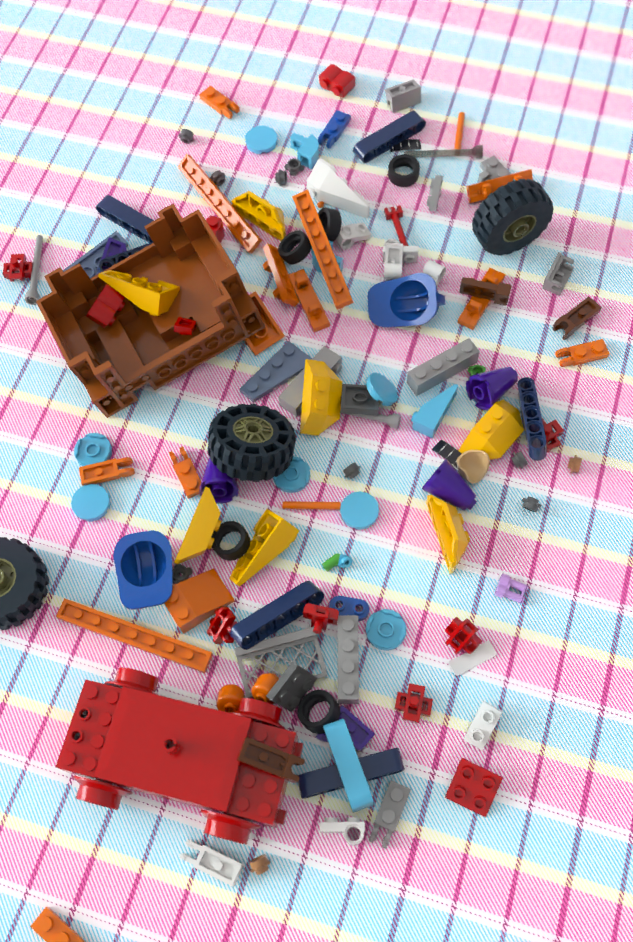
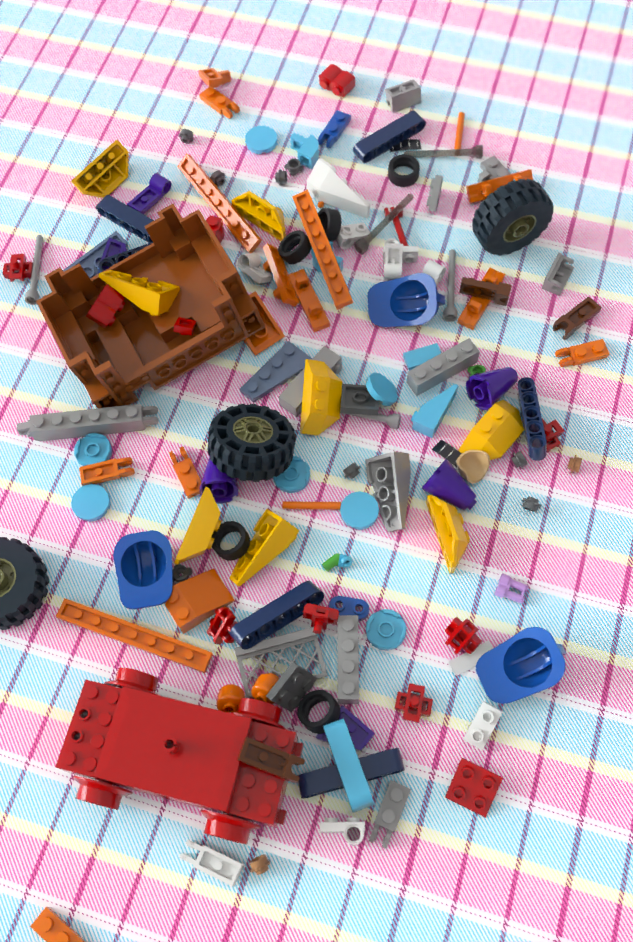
(82, 422): none -> light grey hinge
(104, 172): none -> yellow wedge
(156, 189): none -> dark purple plate
(214, 78): none -> orange hinge
(250, 265): none -> white plate
(362, 244): none -> clear smoke piece
(391, 482): none -> light grey wedge
(419, 356): none -> medium azure tile
(450, 312): none -> light grey piece
(521, 666): none -> blue piece

